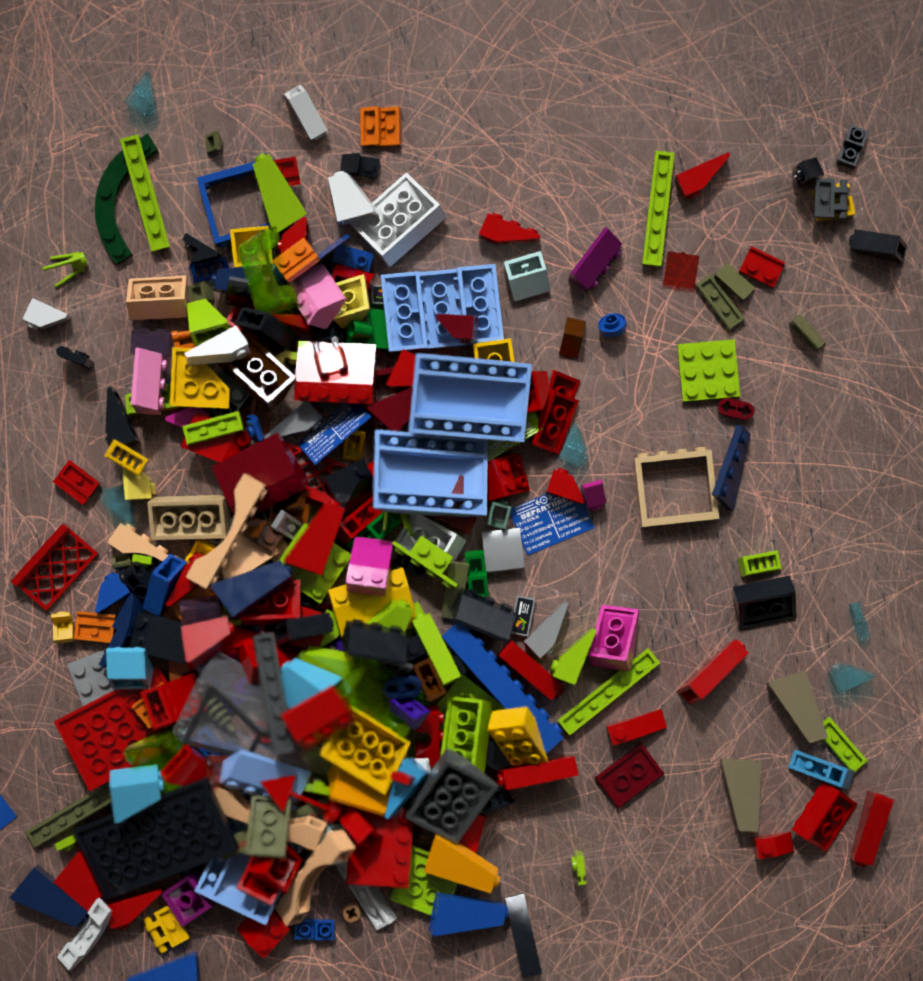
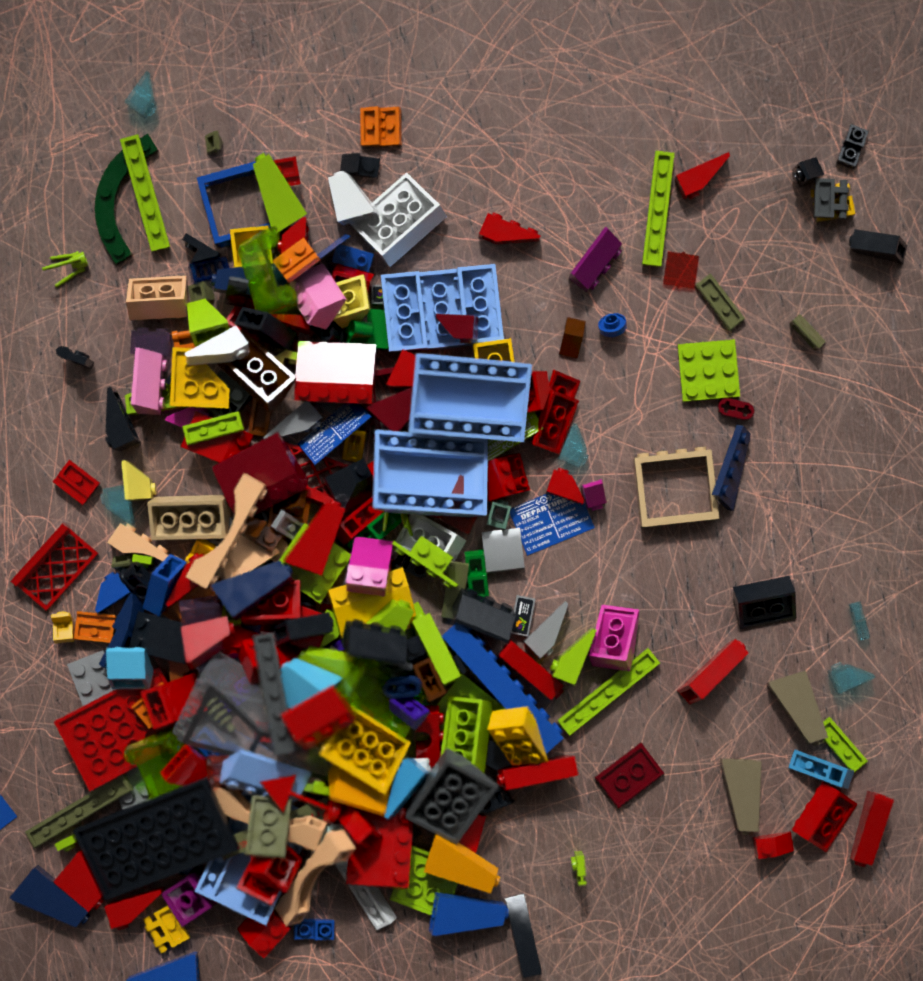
(43, 315): white slope -> none
(88, 935): white slope -> none
(112, 447): yellow slope -> none
(134, 789): medium azure slope -> none
(254, 428): blue slope -> none
(306, 112): white slope -> none
(330, 360): piece -> none
(349, 906): medium nougat bush -> none
(402, 777): red tile -> none
(527, 276): light aqua slope -> none
(636, 727): red slope -> none
(734, 282): olive slope -> none
(744, 567): lime slope -> none
(762, 267): red plate -> none

